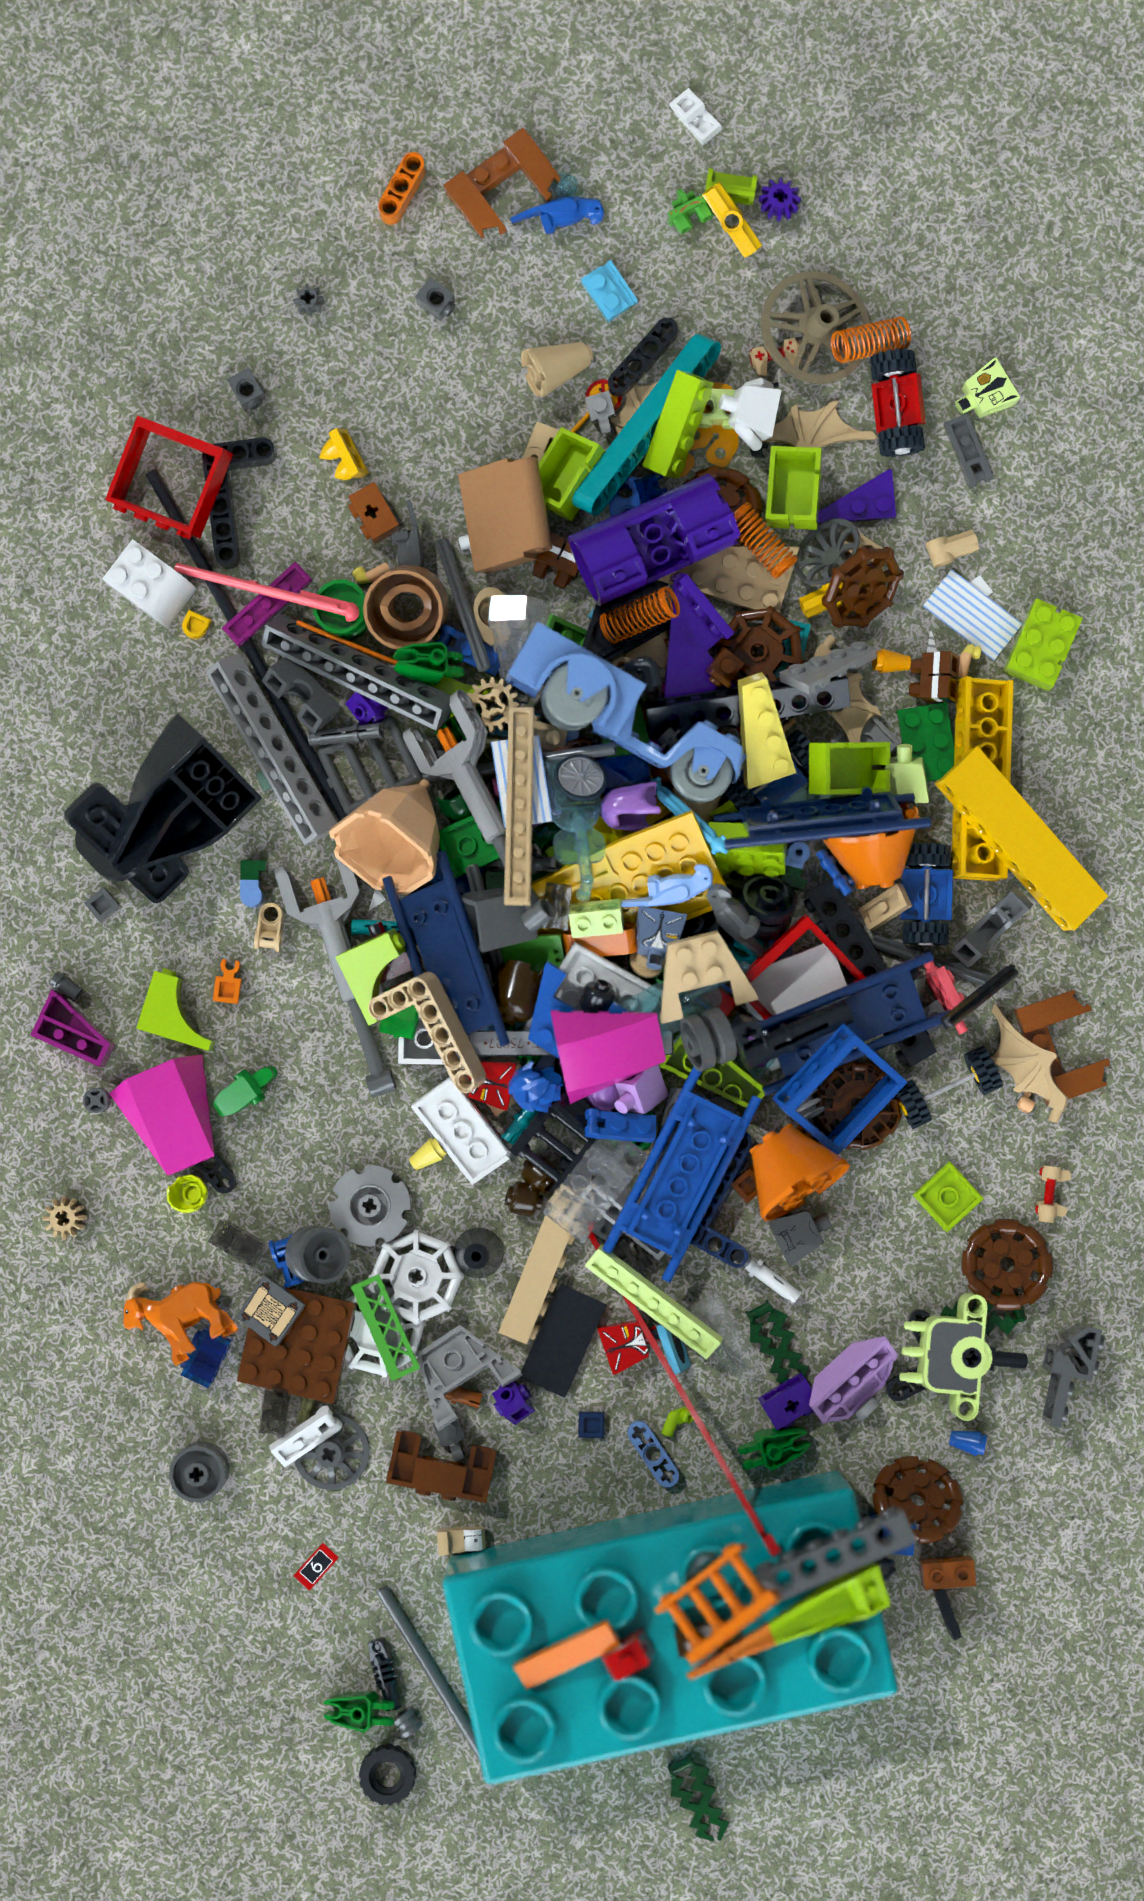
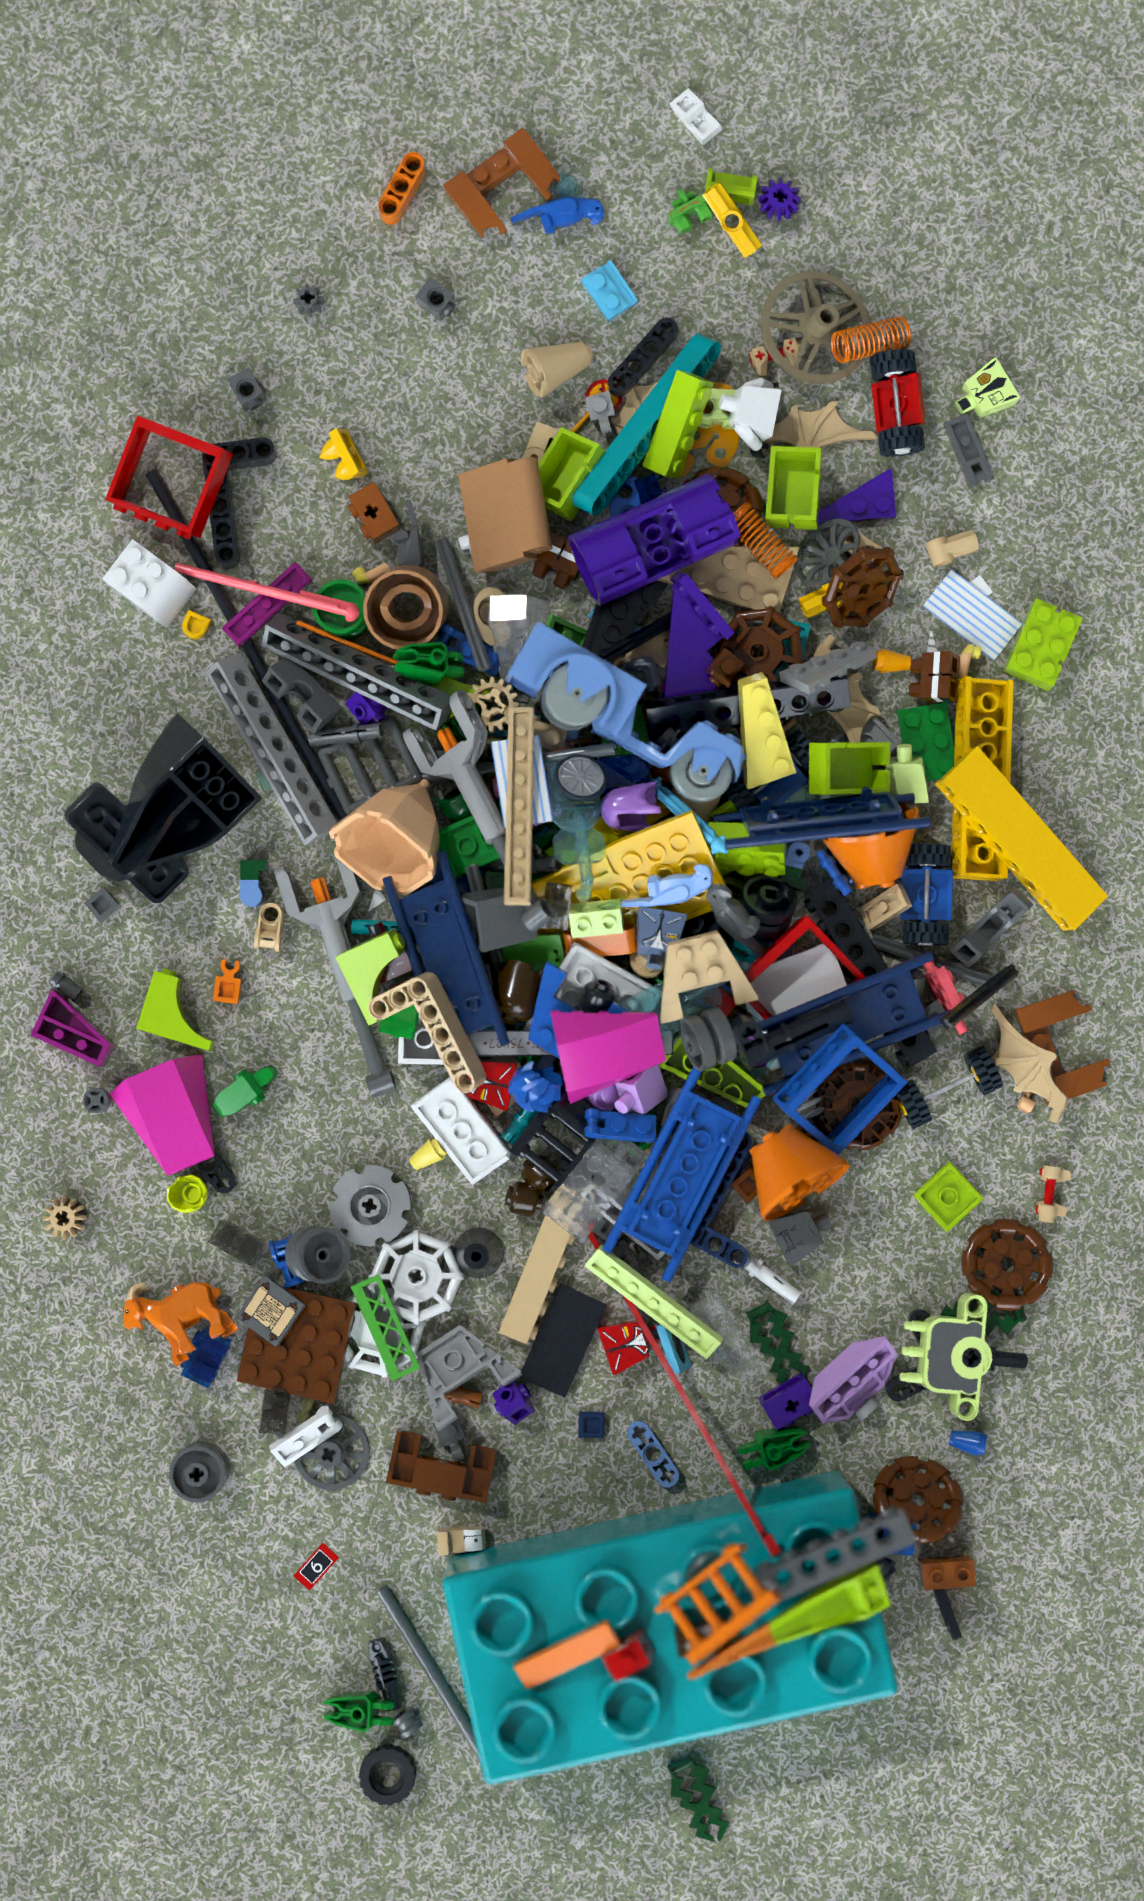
(662, 605): orange piece -> none
(674, 1418): lime arm -> none
(1084, 1344): dark grey piece -> none

